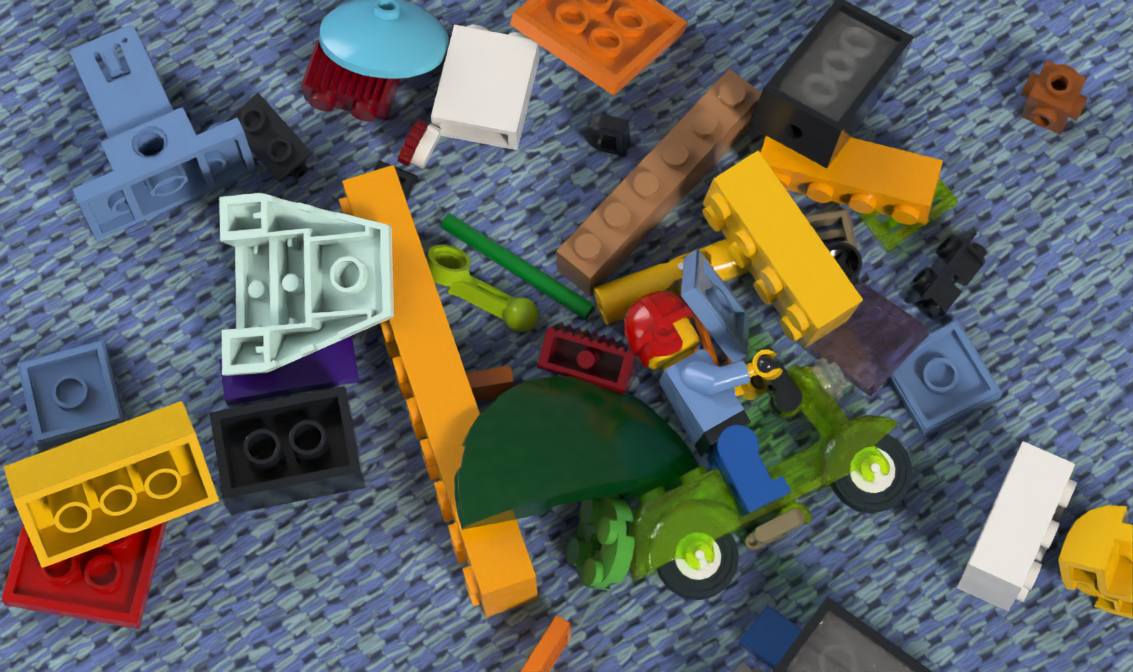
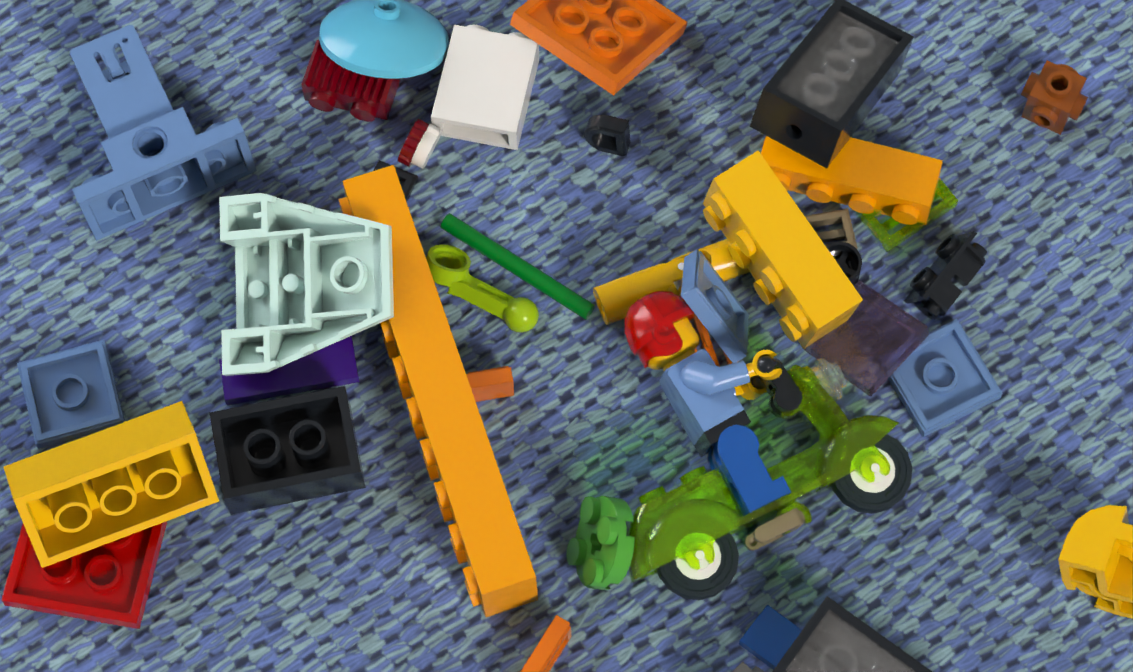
(272, 139): black hinge -> none
(560, 446): dark green brick -> none
(588, 357): dark red brick -> none
(658, 183): medium nougat brick -> none
(1019, 527): white brick -> none

